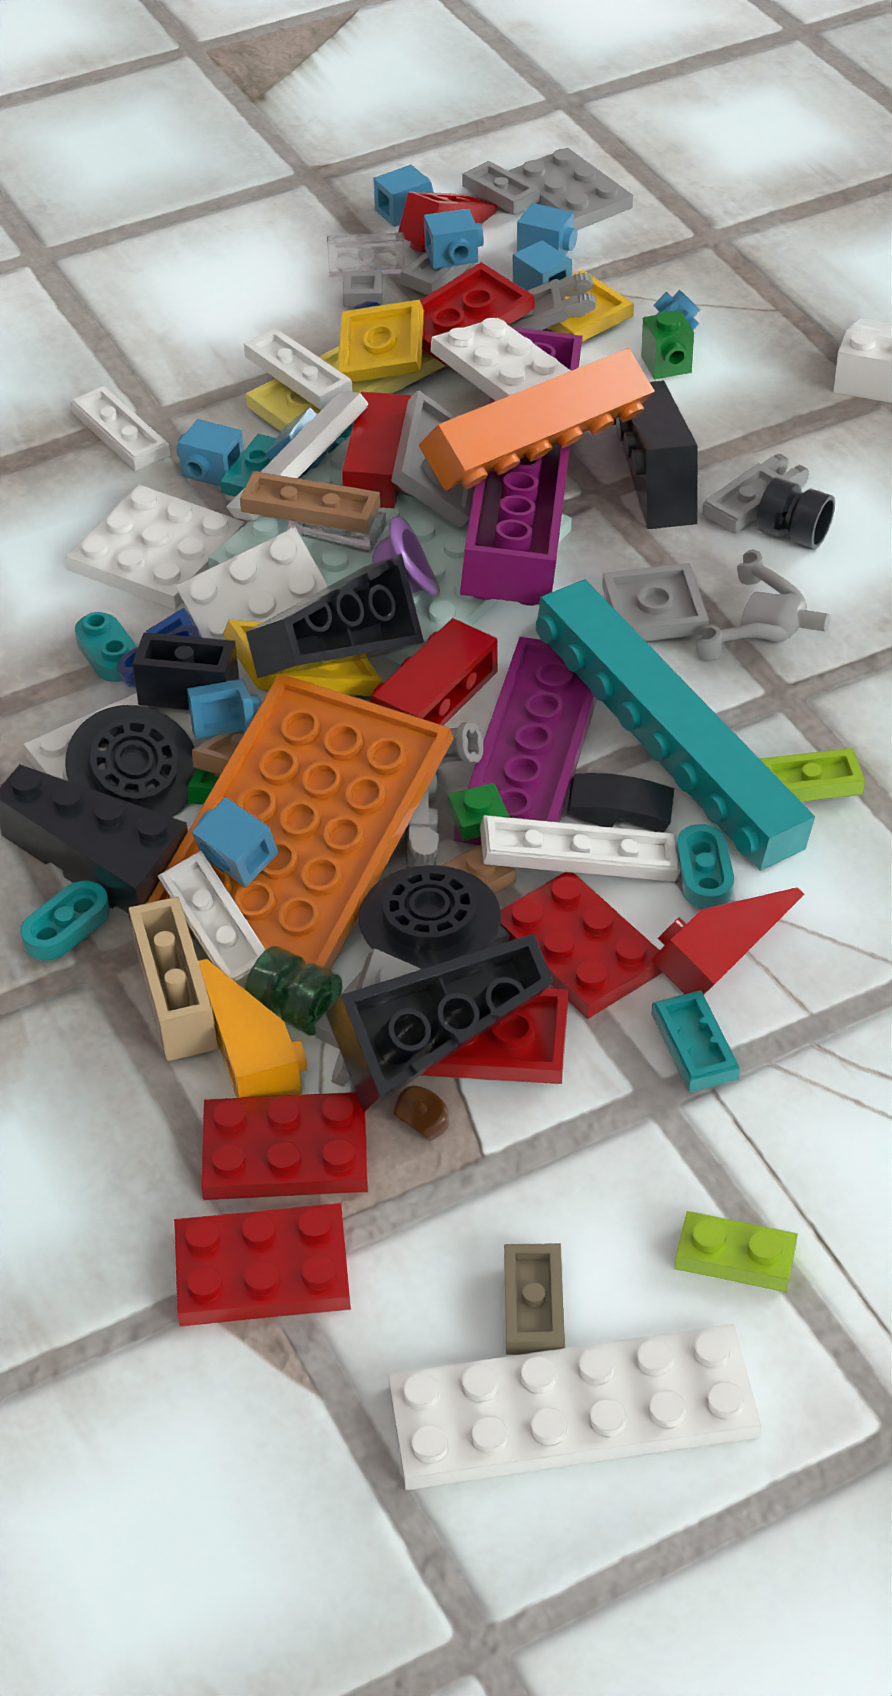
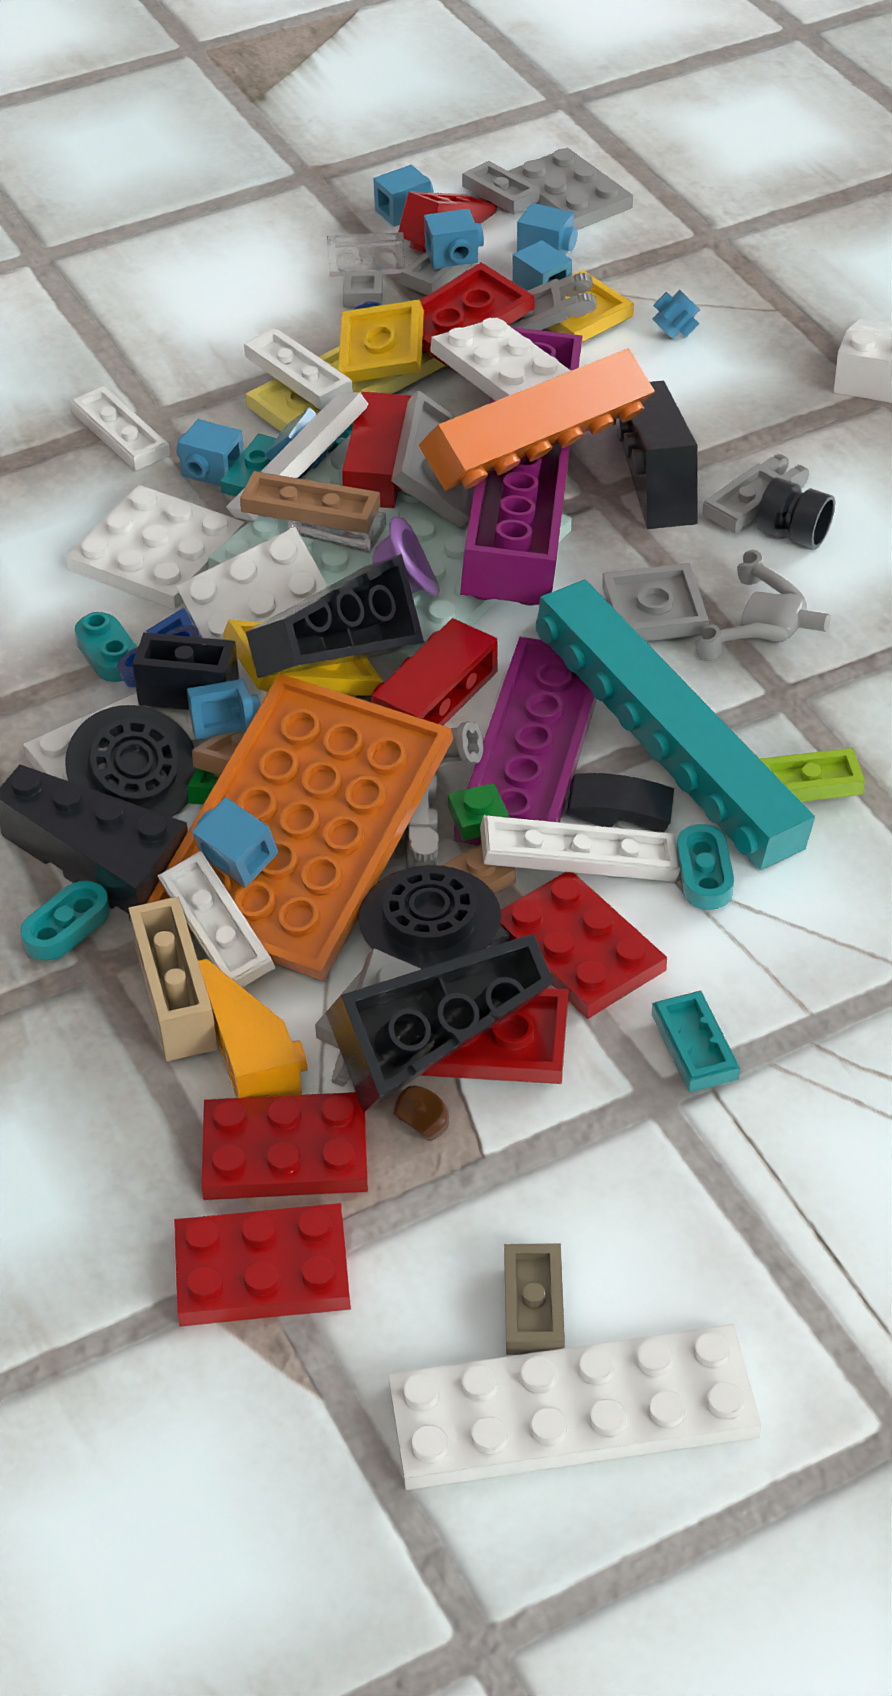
(292, 988): clear green wheel -> none
(667, 344): green brick -> none
(717, 938): red slope -> none
(736, 1251): lime plate -> none

